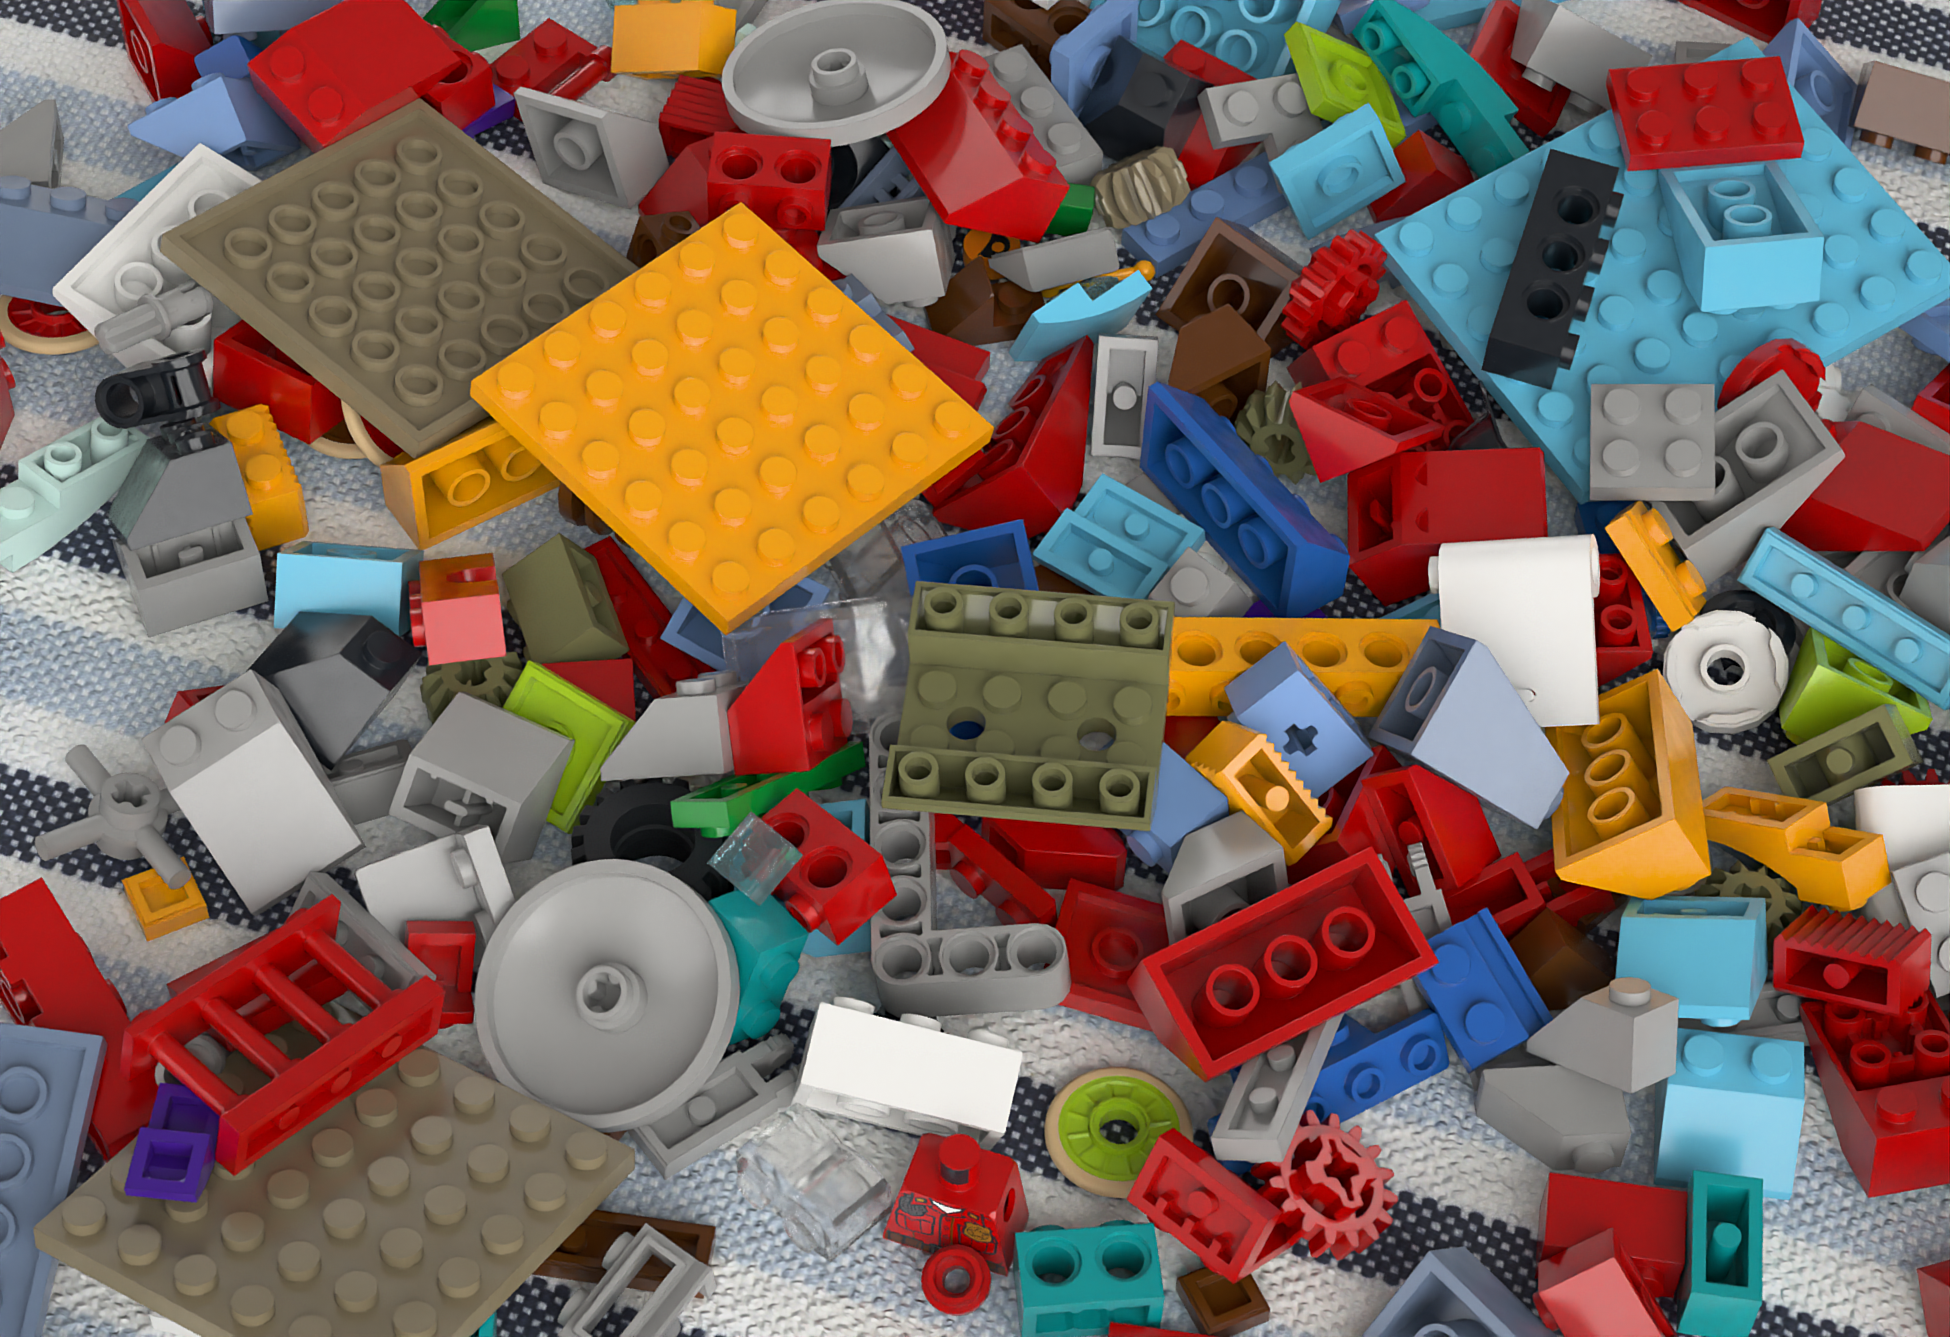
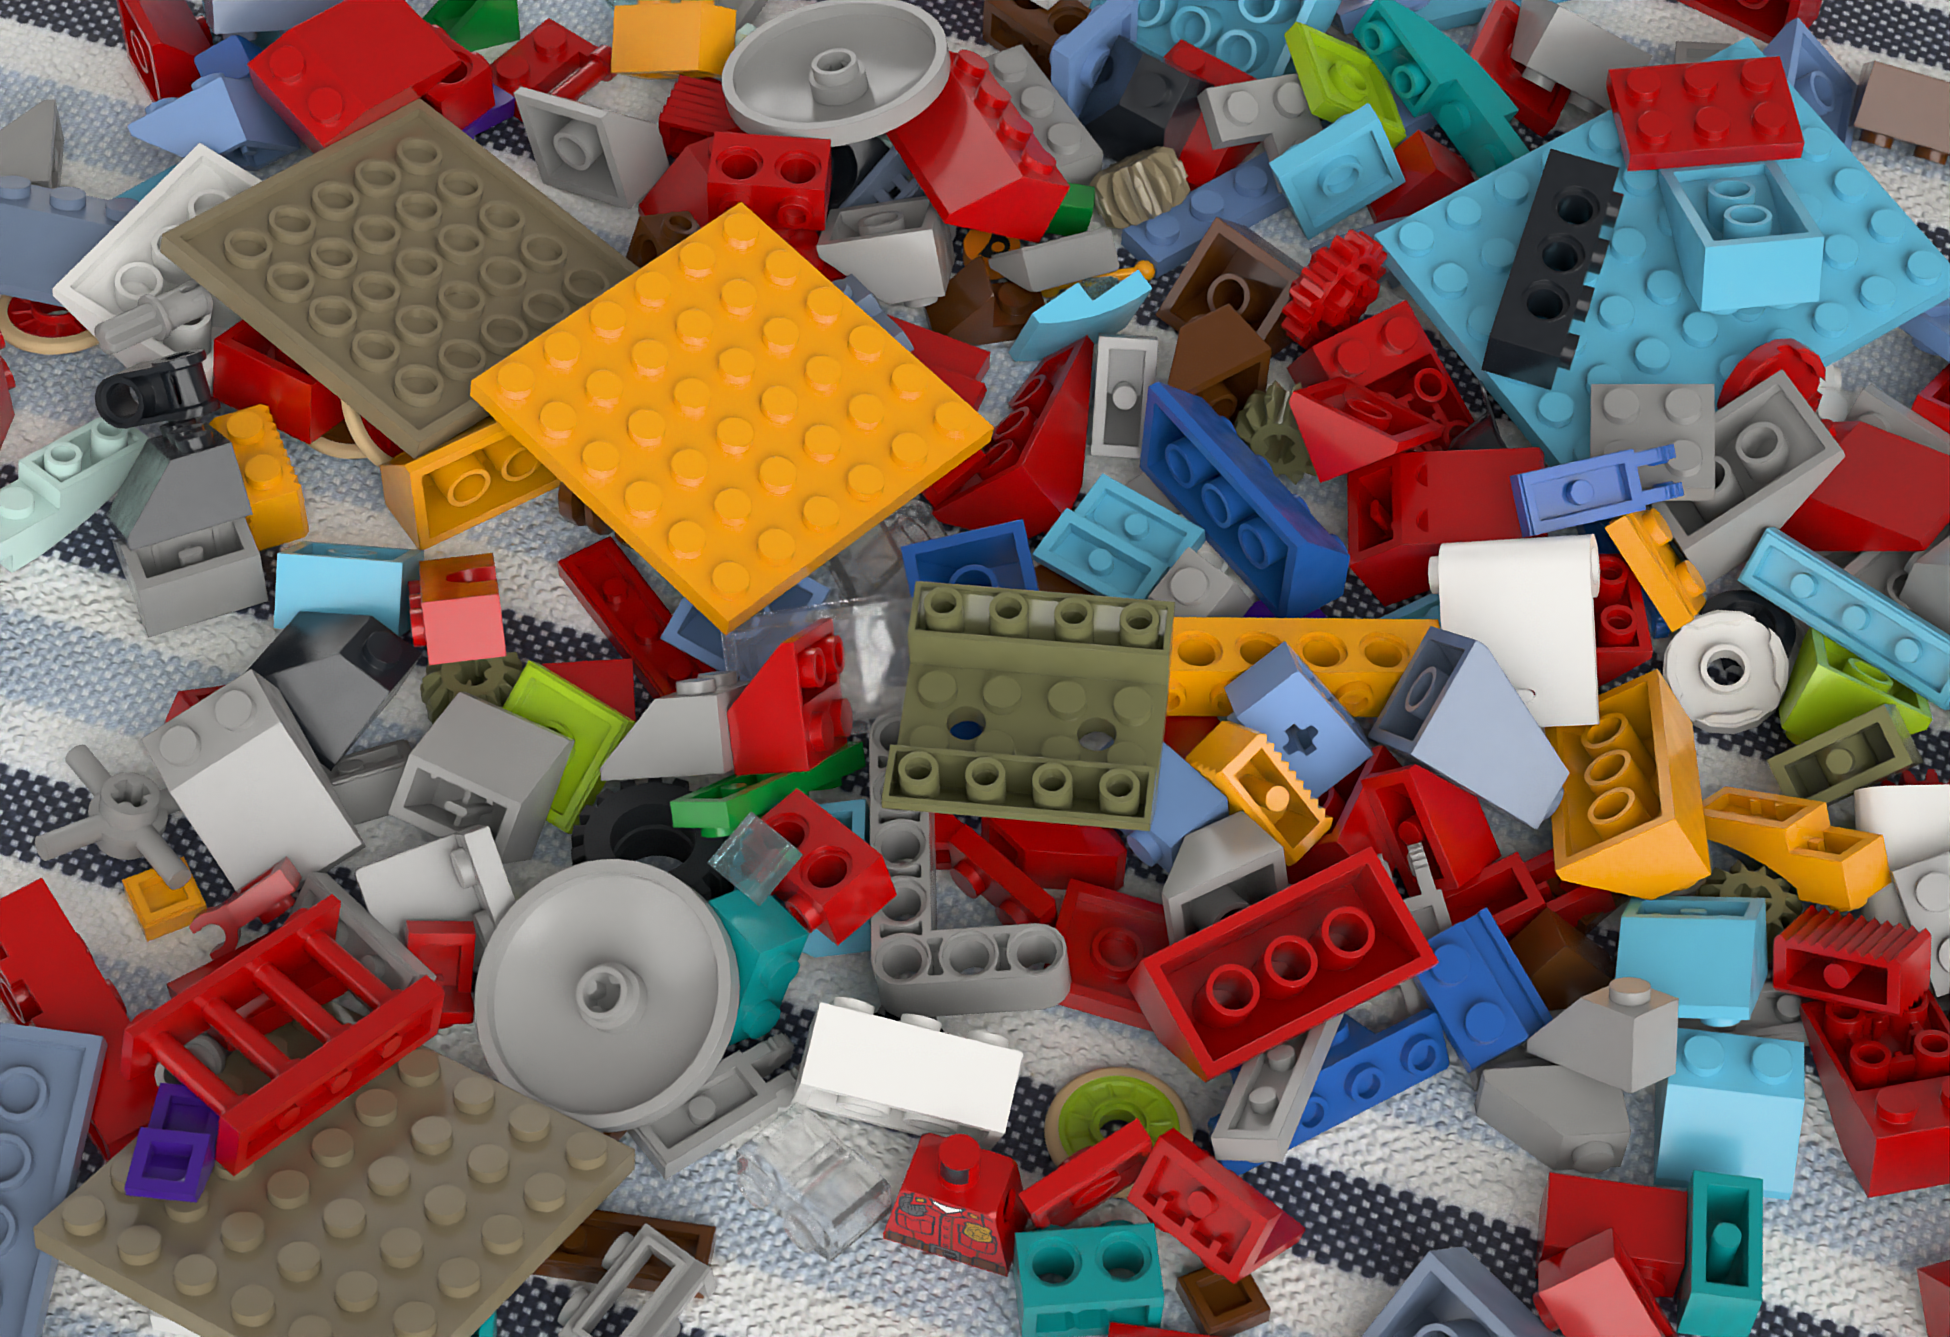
(262, 897): none -> red plate
(563, 605): olive brick -> none
(950, 1259): red plate -> none
(1088, 1178): none -> red plate
(1327, 1186): red gear -> none
(1589, 490): none -> hinge

